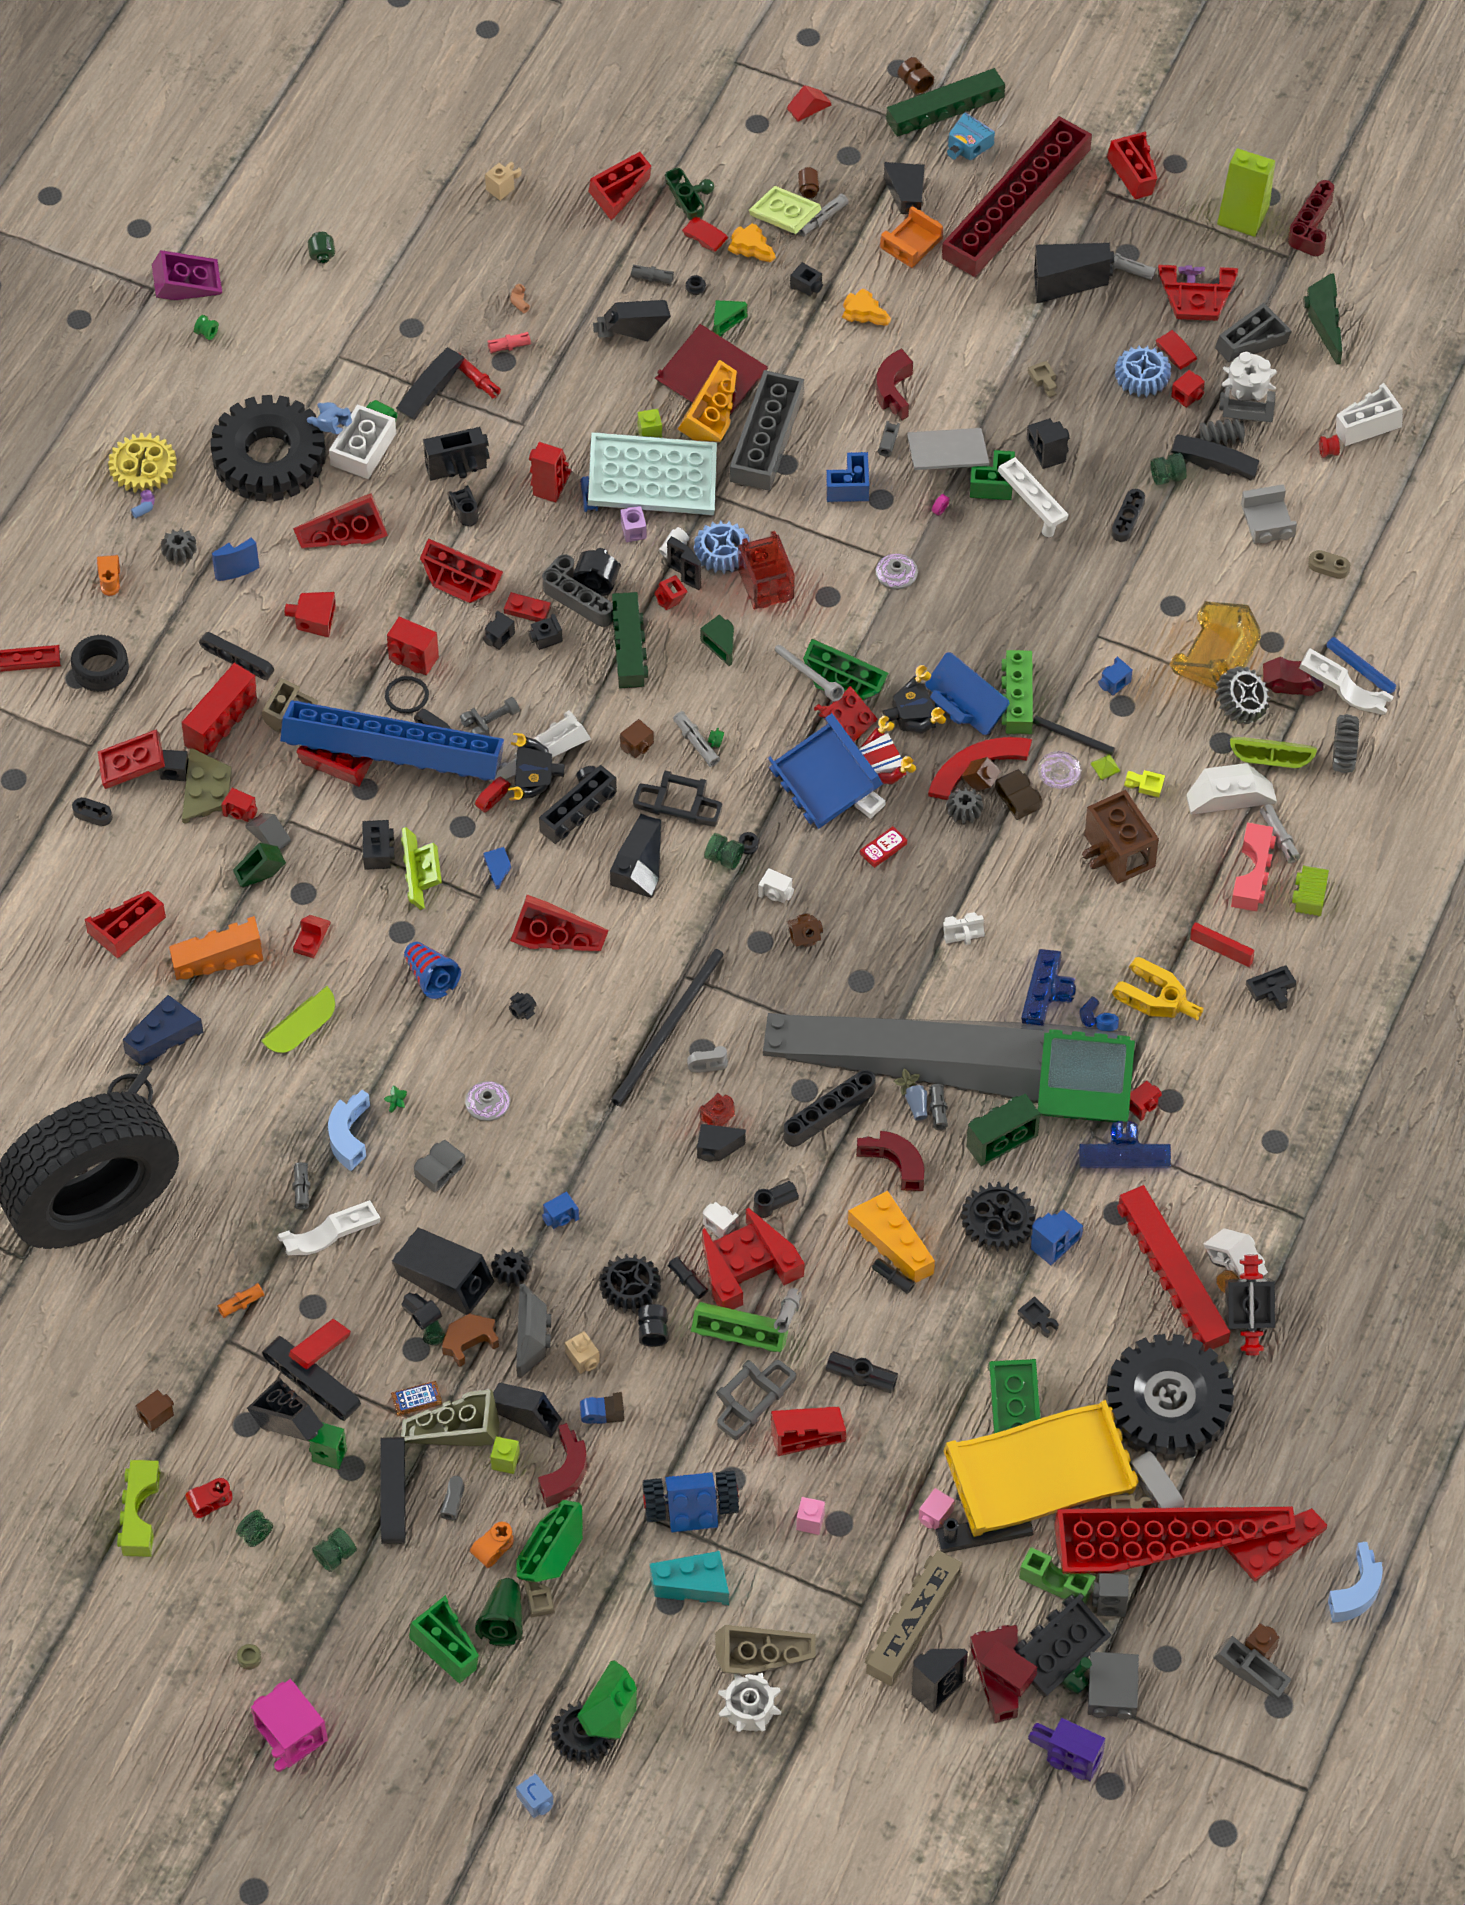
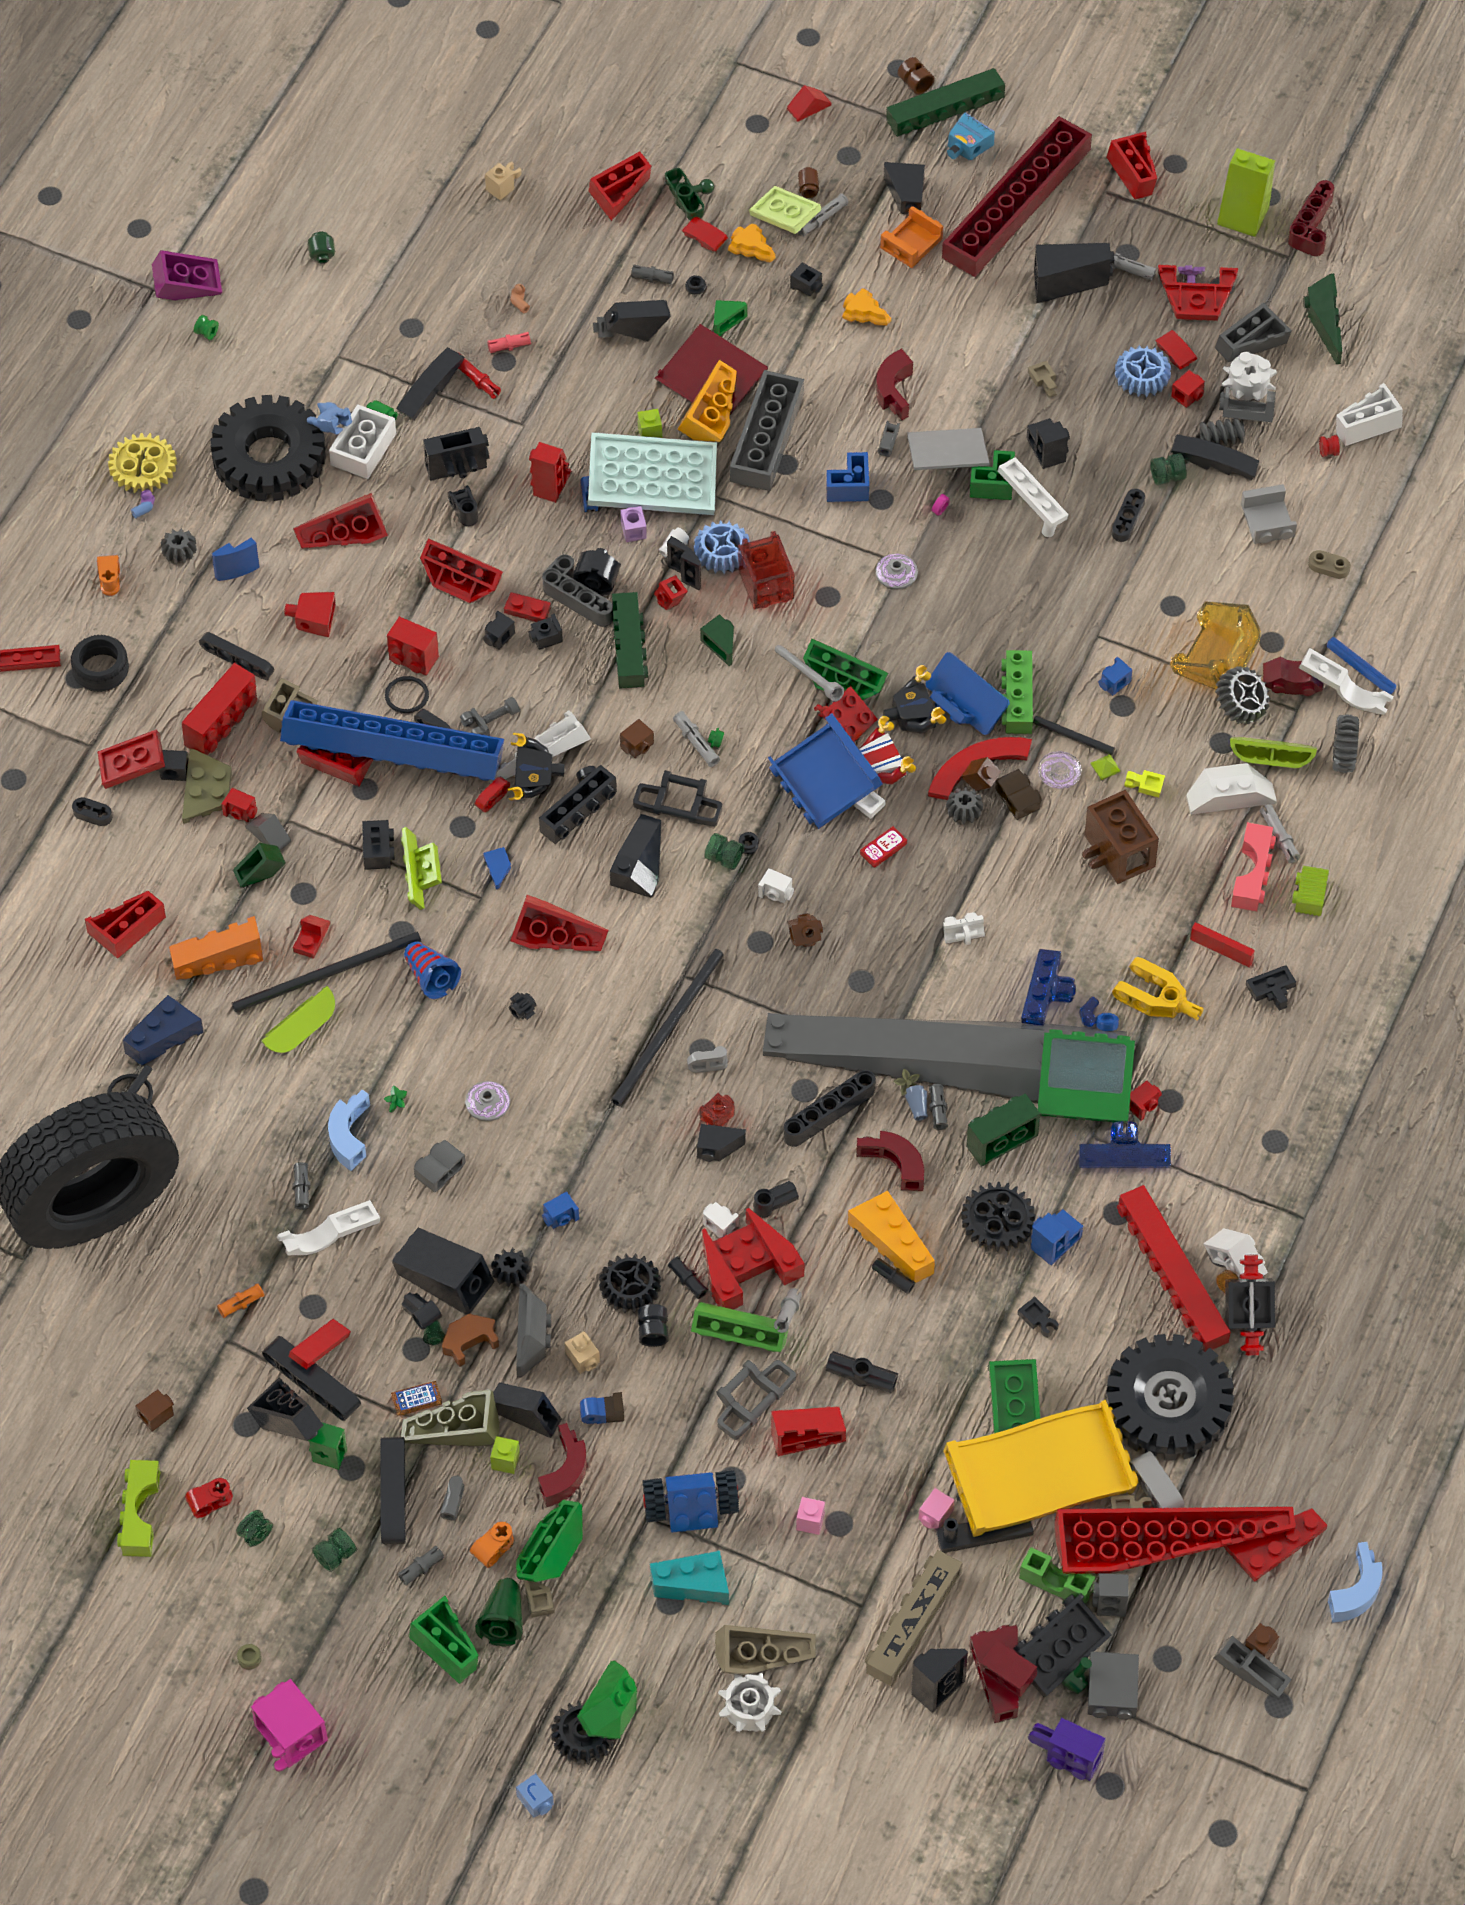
(325, 972): none -> black piece
(420, 1565): none -> dark grey pin

